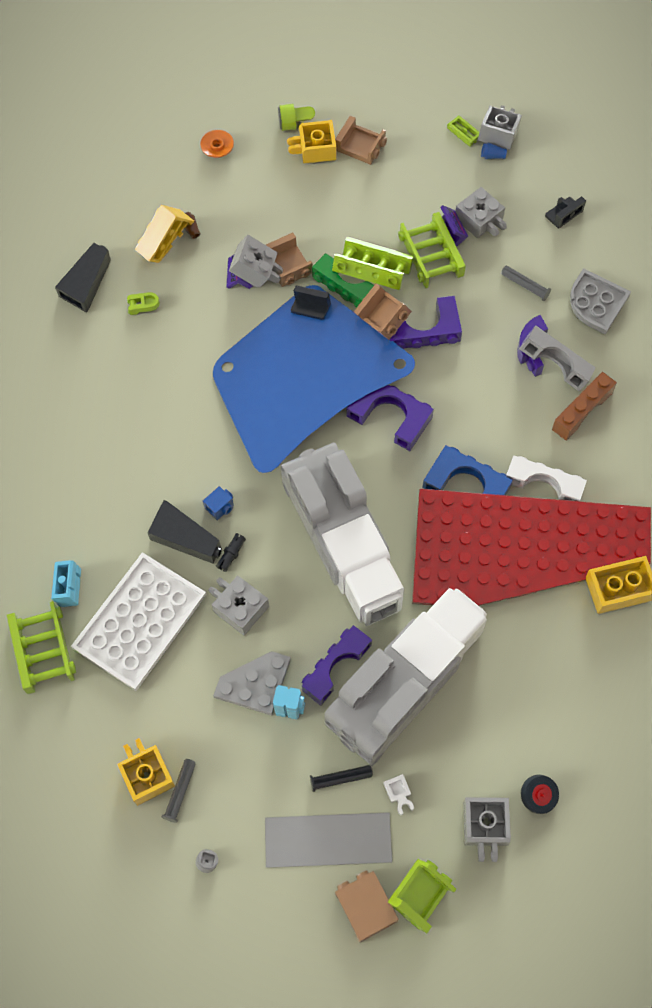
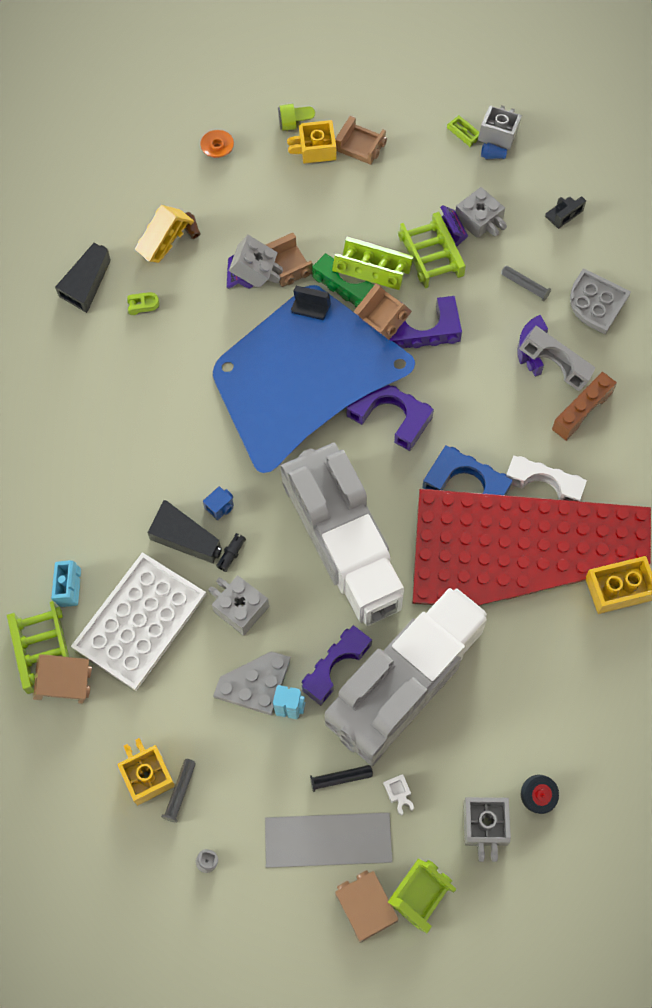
(62, 677): none -> medium nougat panel

